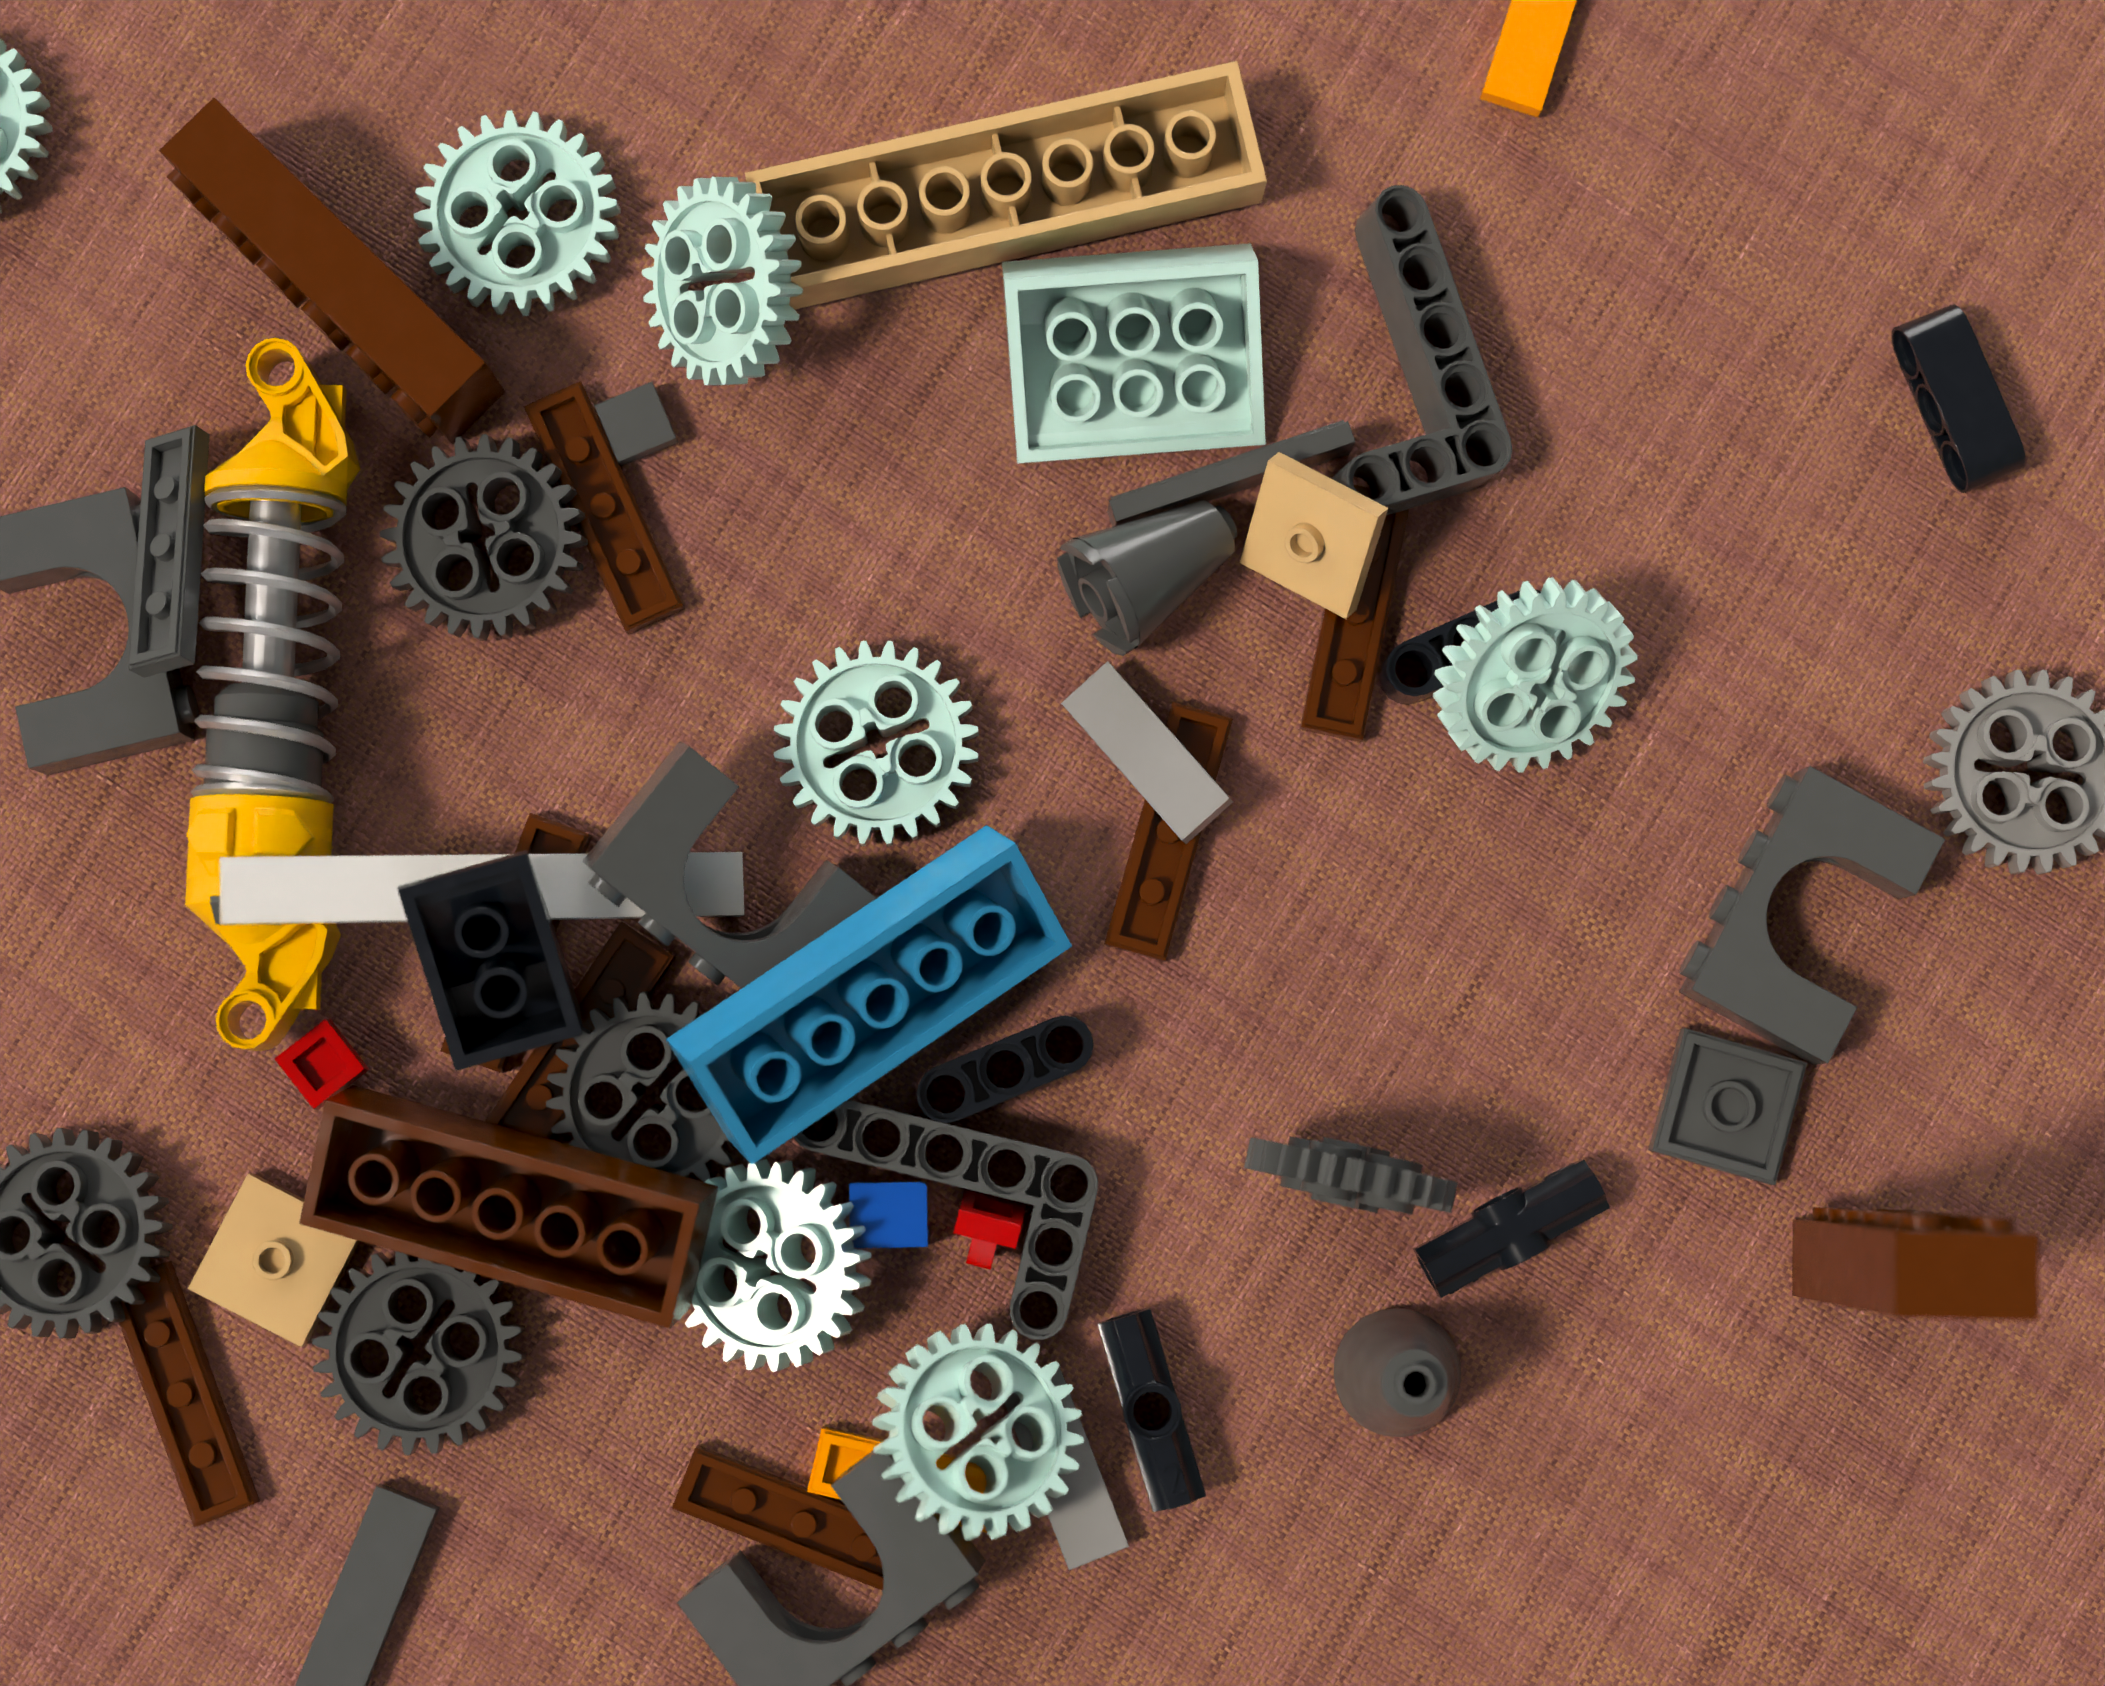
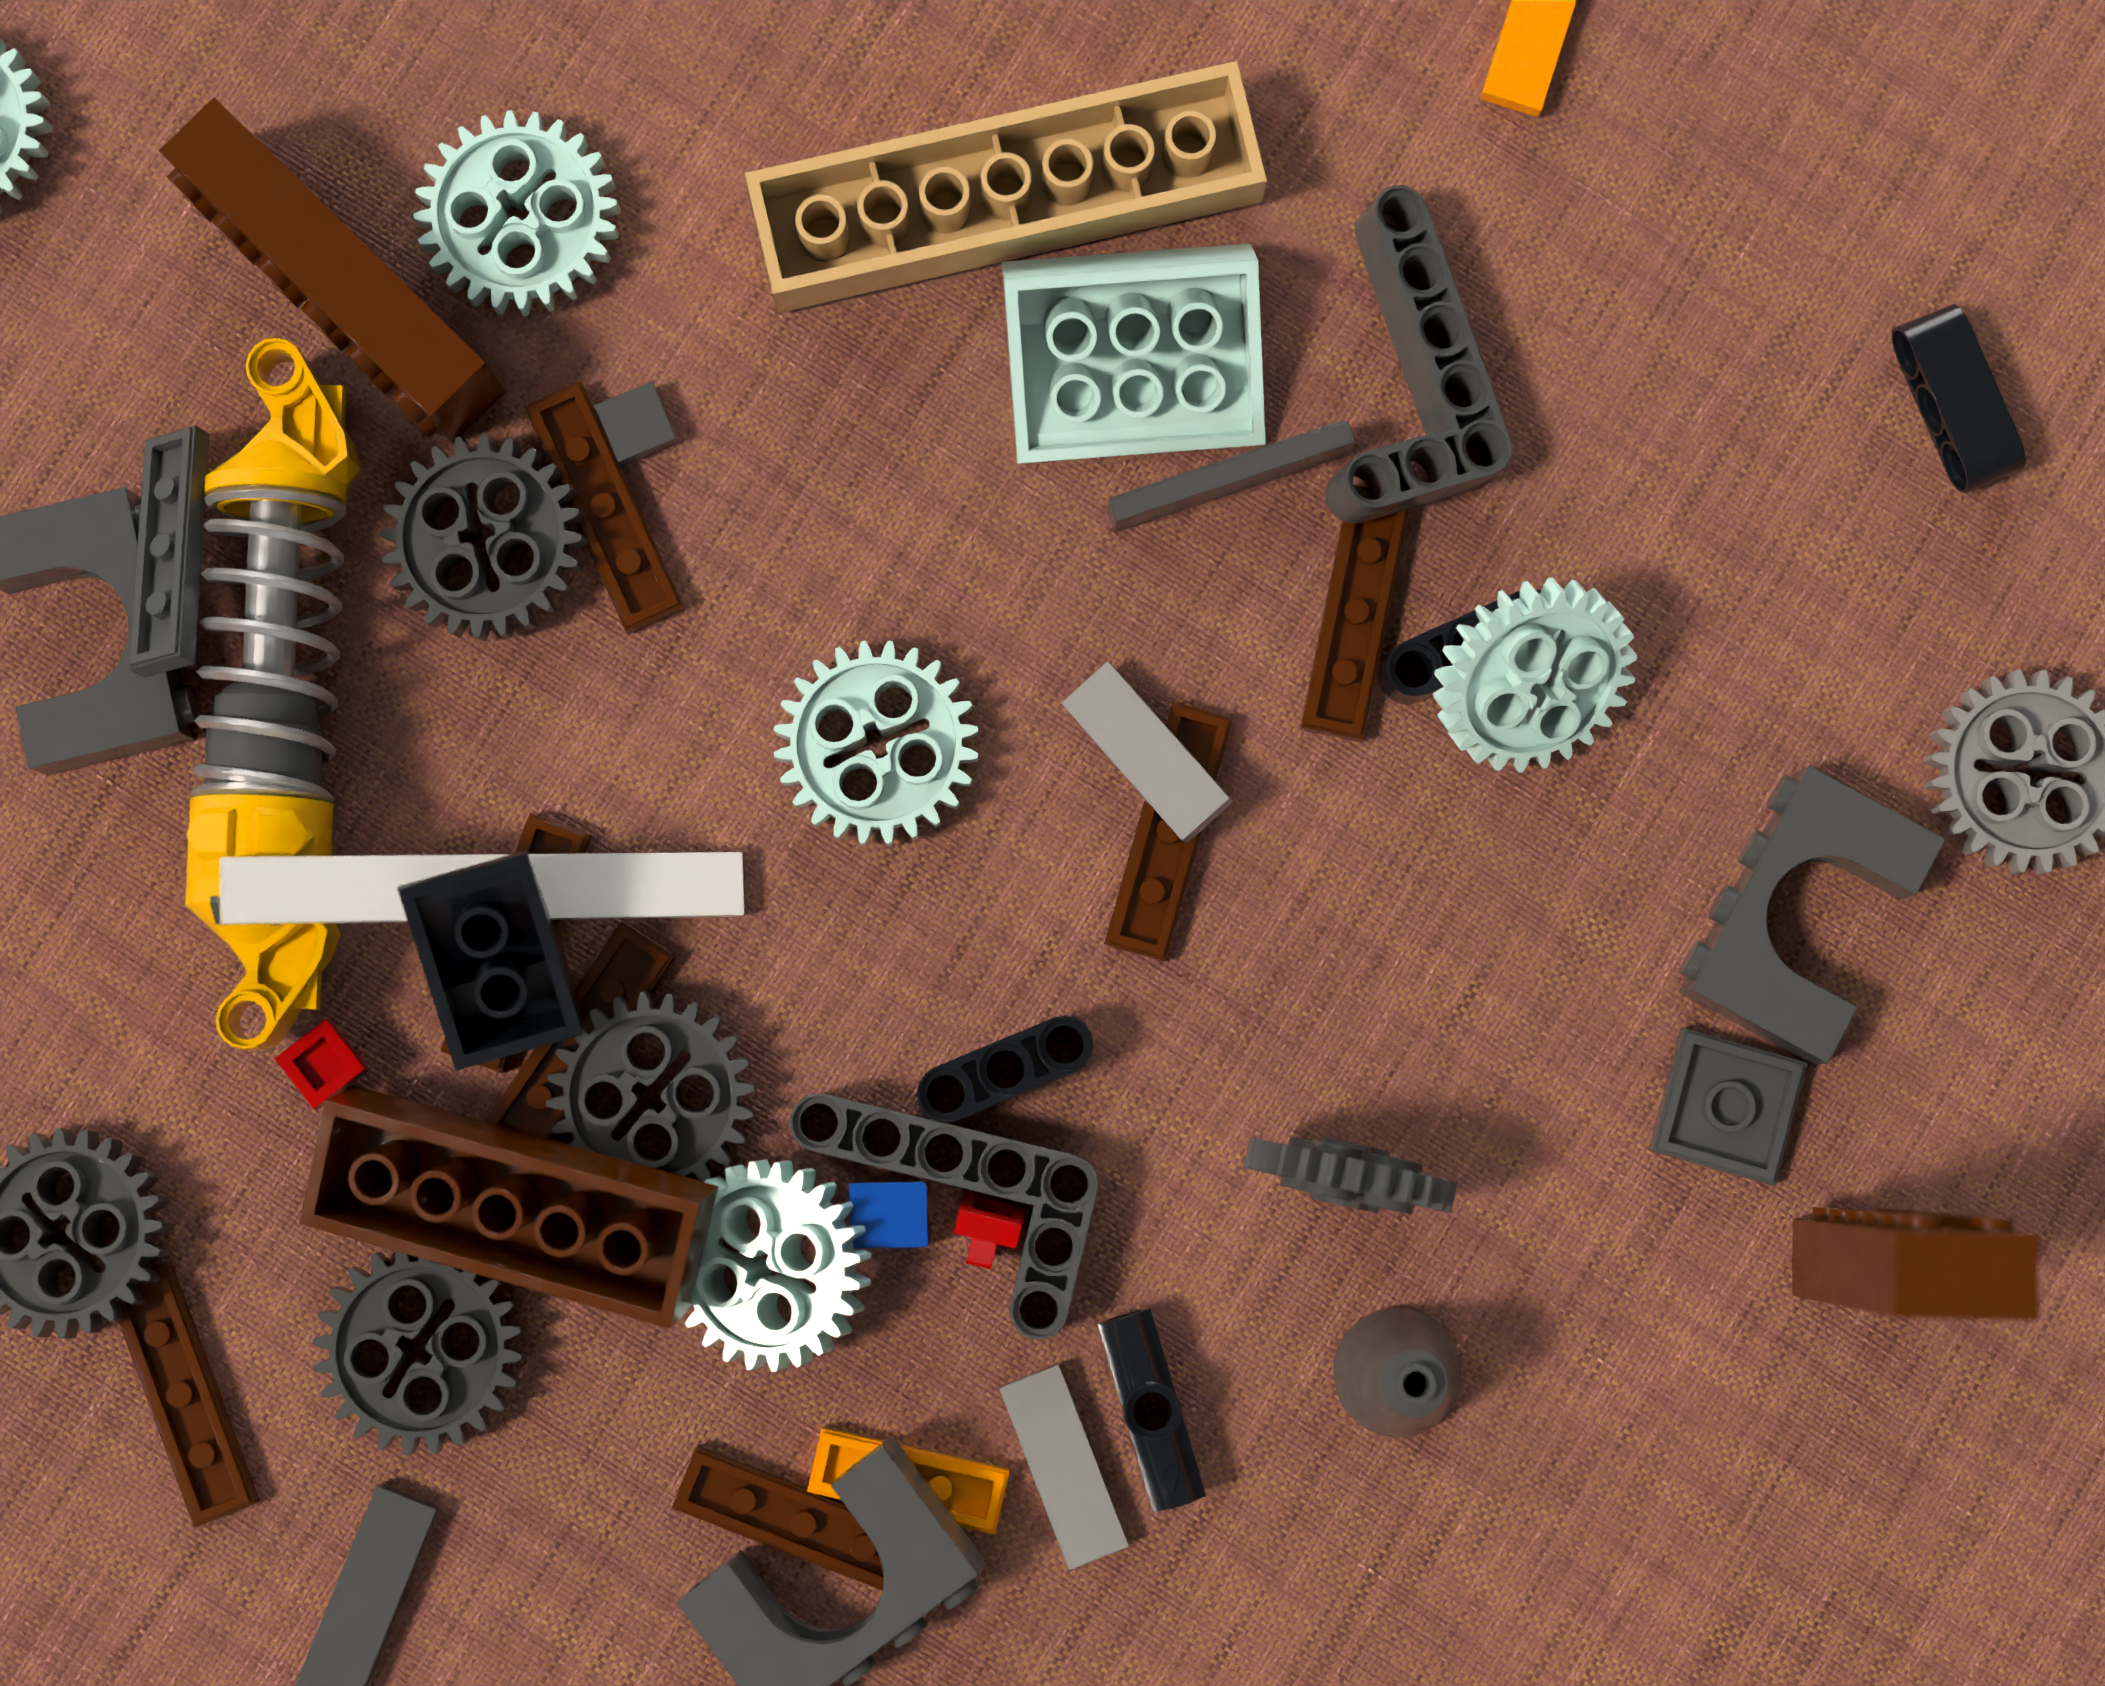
(271, 1264): tan plate -> none
(646, 861): dark grey arch -> none
(711, 236): light aqua gear -> none
(870, 993): dark azure brick -> none
(1014, 1476): light aqua gear -> none
(1144, 569): dark grey cone -> none
(1313, 535): tan plate -> none
(1511, 1228): black piece -> none

